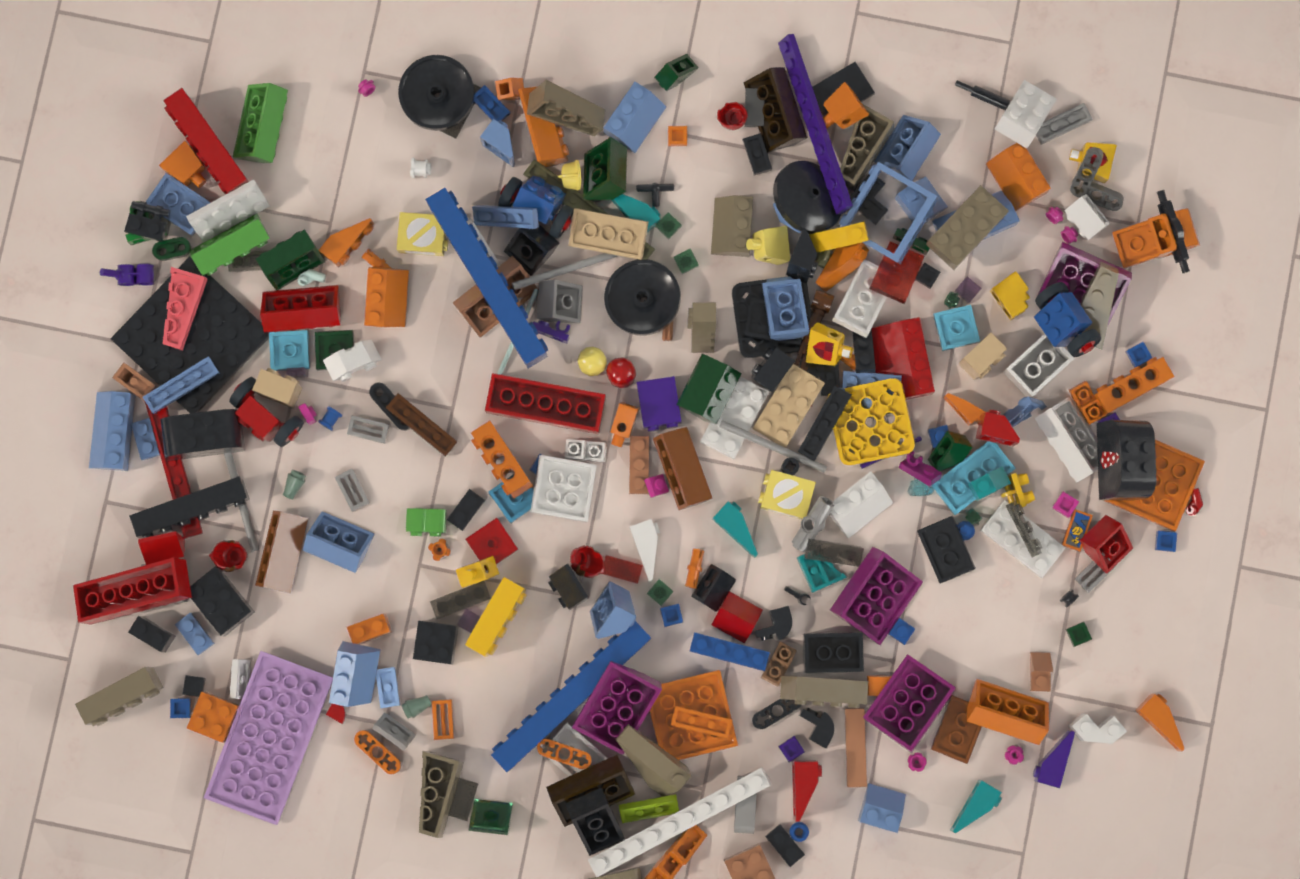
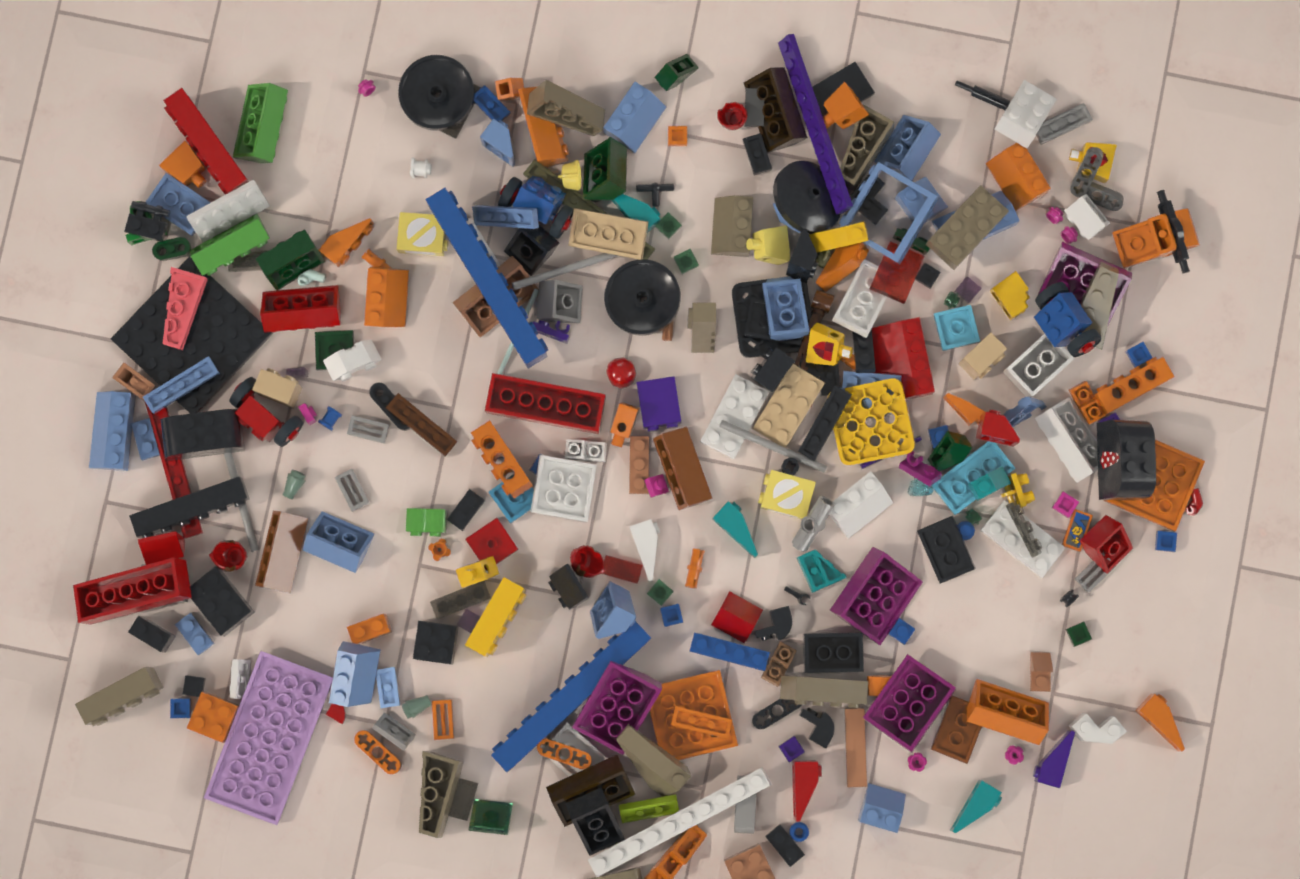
(129, 275): dark purple beam -> none
(289, 350): medium azure plate -> none
(592, 361): light yellow hair -> none
(708, 389): dark green slope -> none
(713, 587): black panel -> none
(834, 552): clear smoke plate -> none

